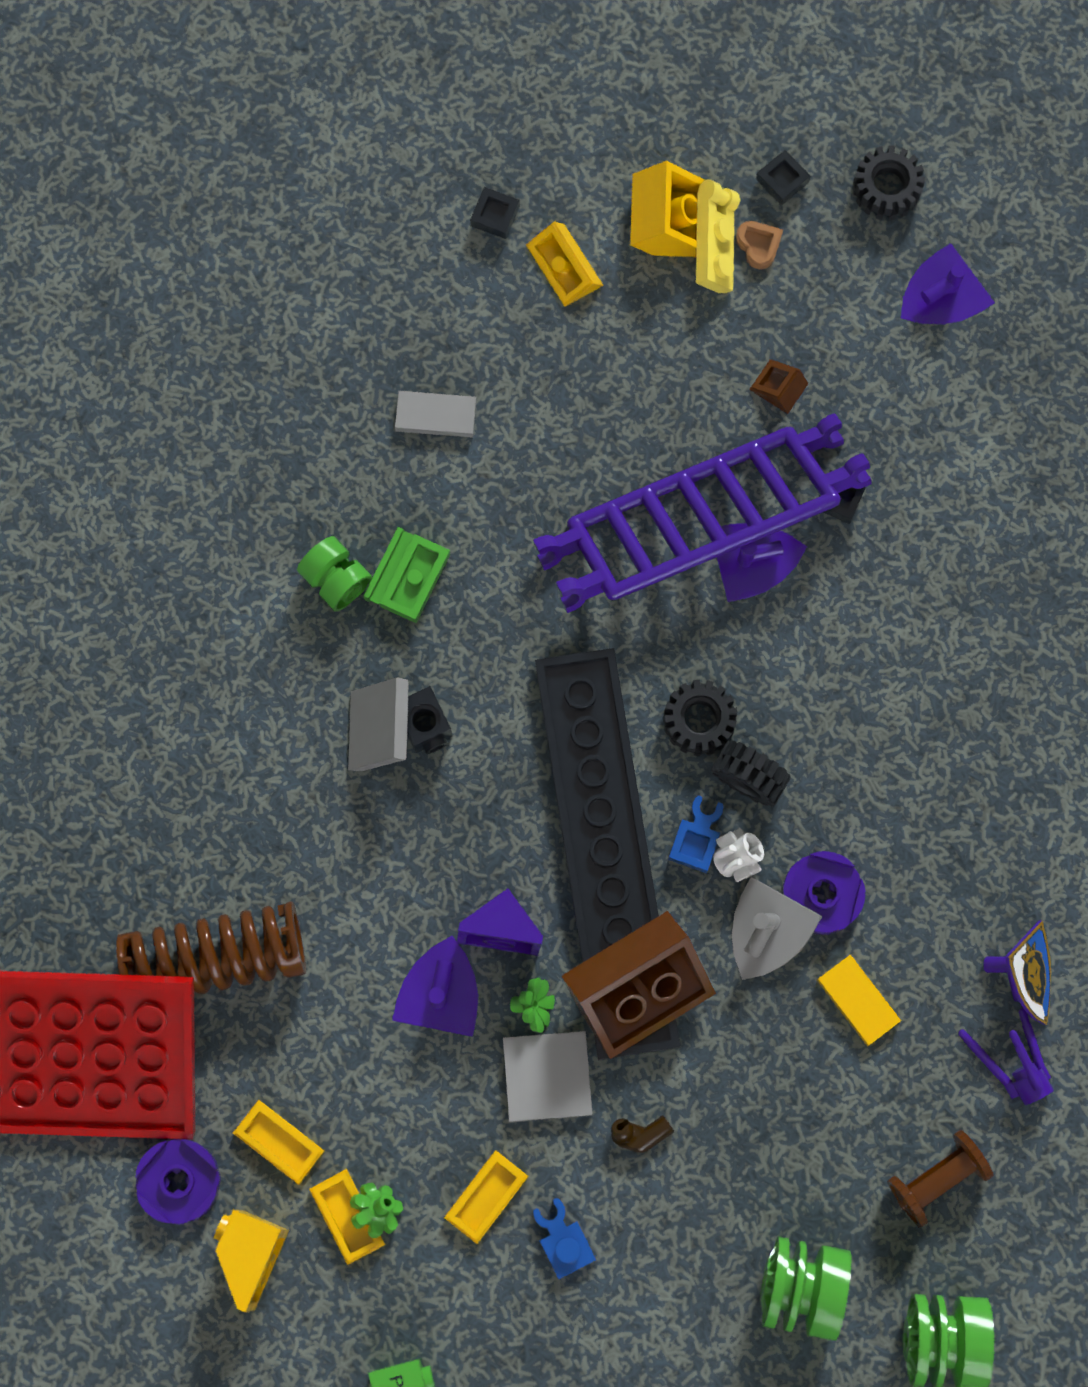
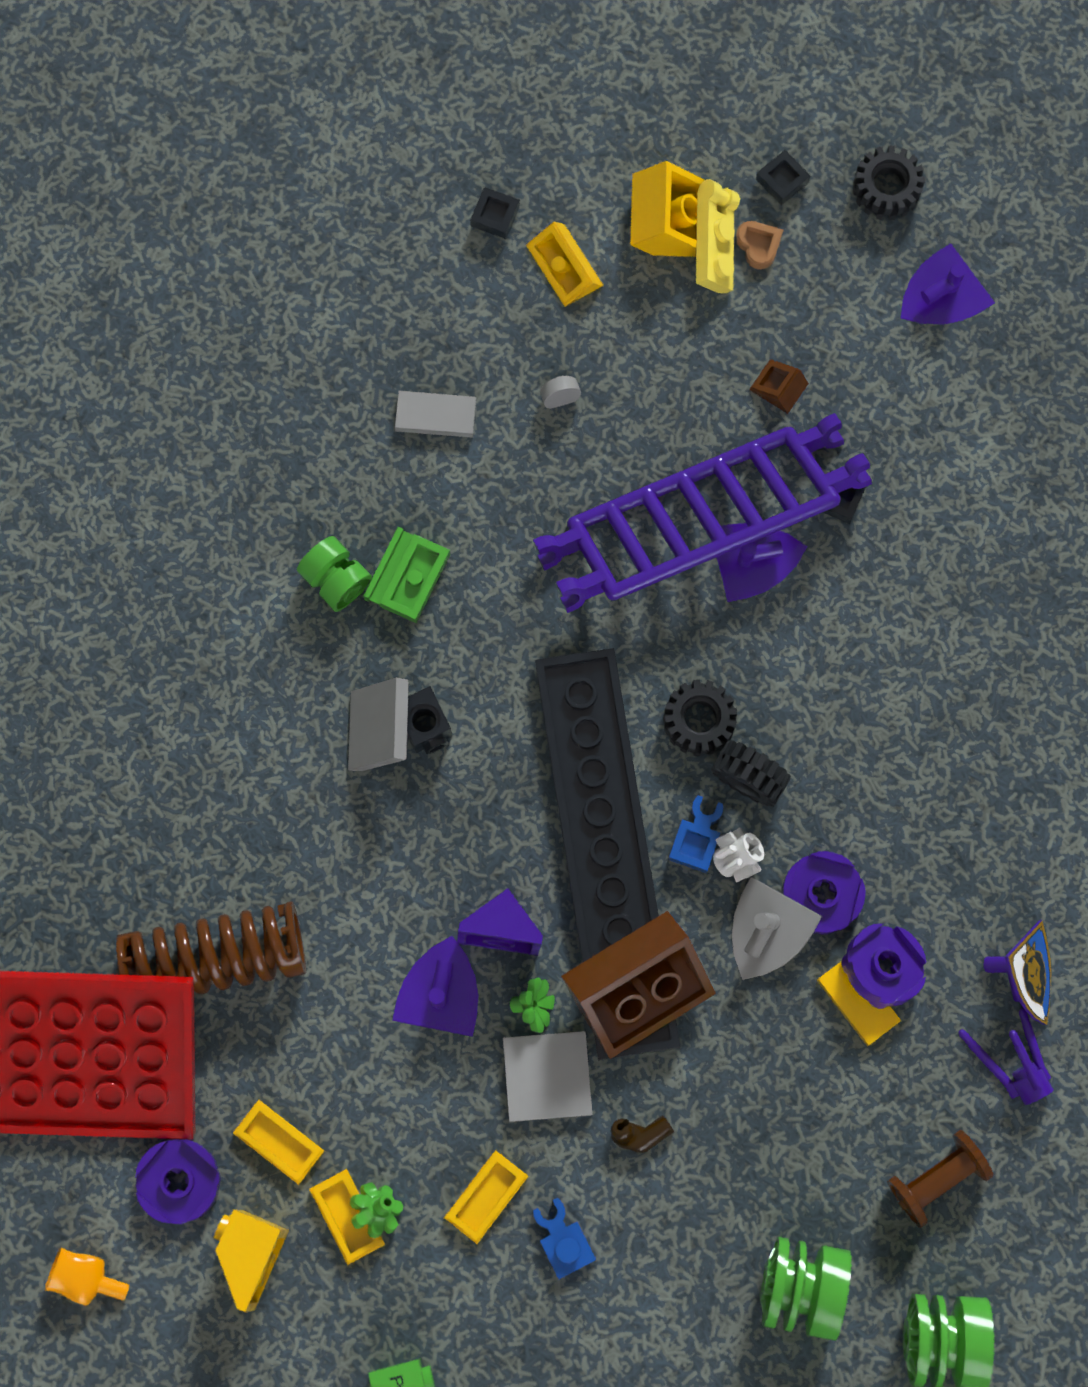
(82, 1278): none -> light orange piece
(560, 391): none -> light grey tile
(870, 980): none -> dark purple plate

